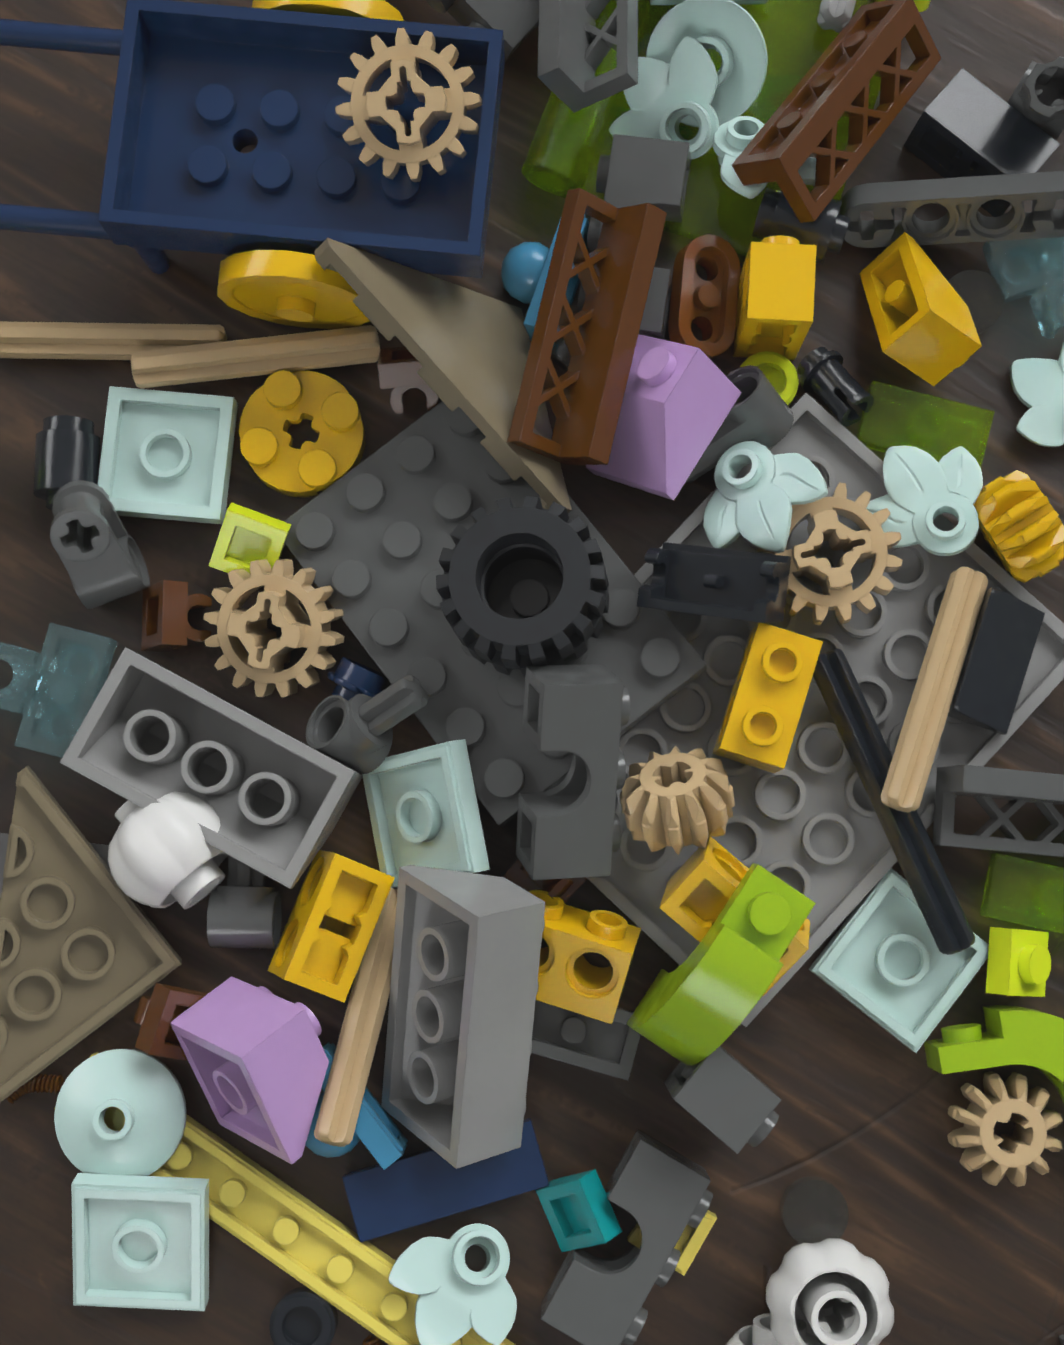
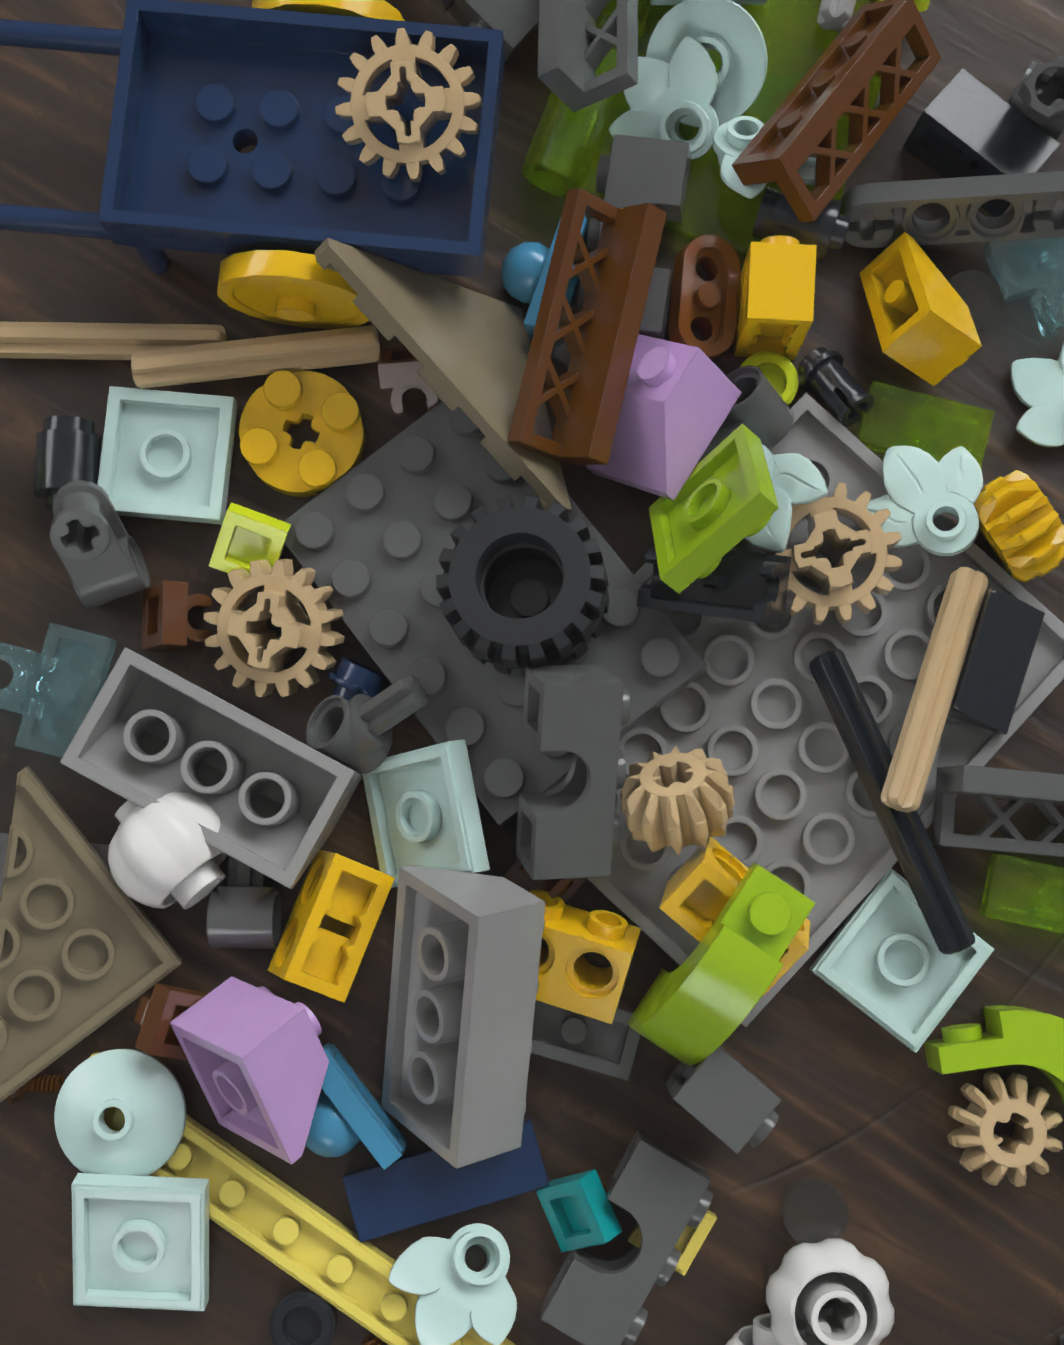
(359, 1034): tan axle -> none
(714, 510): none -> lime plate
(767, 697): yellow brick -> none
(1017, 962): neon yellow plate -> none

